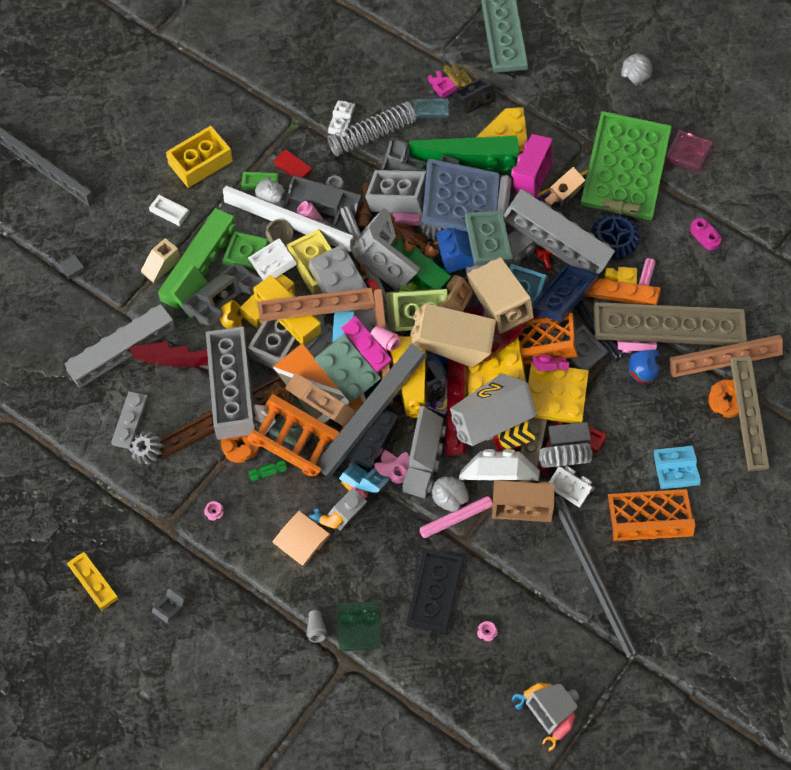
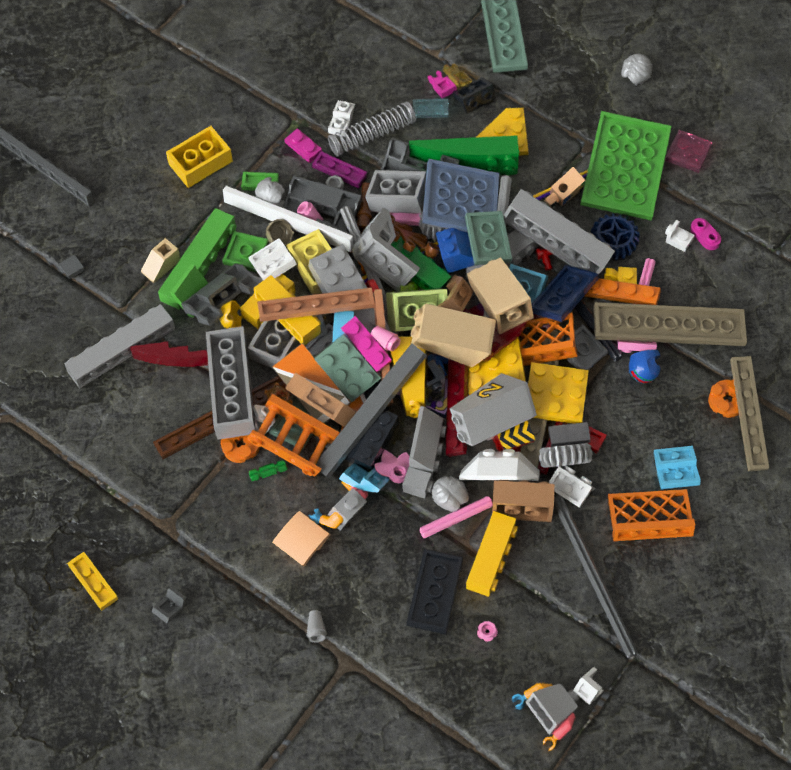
(129, 420): light grey plate -> none
(146, 448): light grey gear -> none
(169, 210): white tile -> none
(214, 506): bright pink plate -> none
(292, 165): red tile -> none
(303, 145): none -> dark pink plate
(335, 166): none -> magenta tile
(358, 626): clear green bracket -> none
(491, 554): none -> yellow brick
(533, 165): dark pink brick -> none
(547, 363): dark pink plate -> none
(587, 687): none -> white panel
(620, 206): olive pin -> none
(678, 237): none -> white bracket
(721, 356): nougat plate -> none

